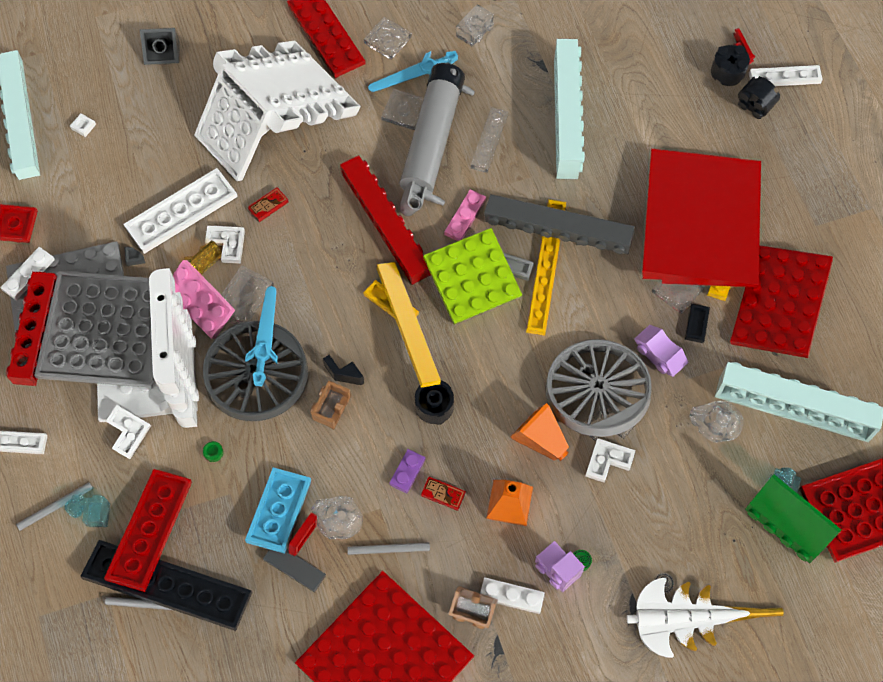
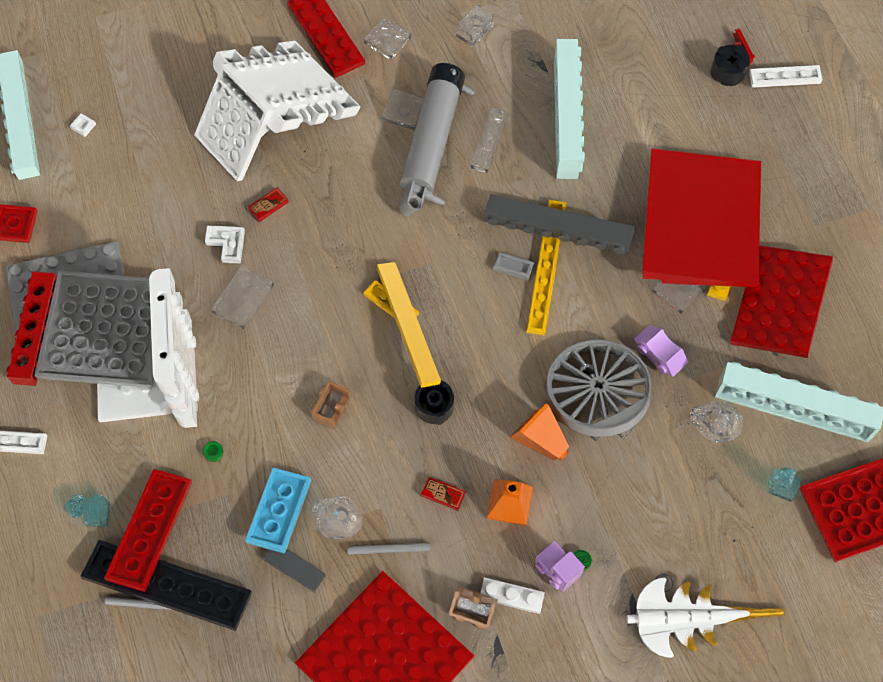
(17, 283): white plate -> none
(53, 507): light grey bar -> none
(133, 257): dark grey tile -> none
(133, 430): white plate -> none
(160, 46): dark grey slope -> none
(180, 210): white plate -> none
(202, 300): bright pink plate -> none
(205, 258): clear yellow tile -> none
(245, 372): dark grey piece -> none
(263, 345): medium azure sword -> none
(303, 534): red tile -> none
(347, 374): black slope -> none
(385, 219): red brick -> none
(407, 471): medium lavender plate -> none
(414, 71): medium azure sword -> none
(465, 215): bright pink plate -> none
(472, 276): lime plate -> none
(608, 454): white plate -> none
(697, 323): black tile -> none
(758, 97): black brick -> none
(792, 519): green slope -> none

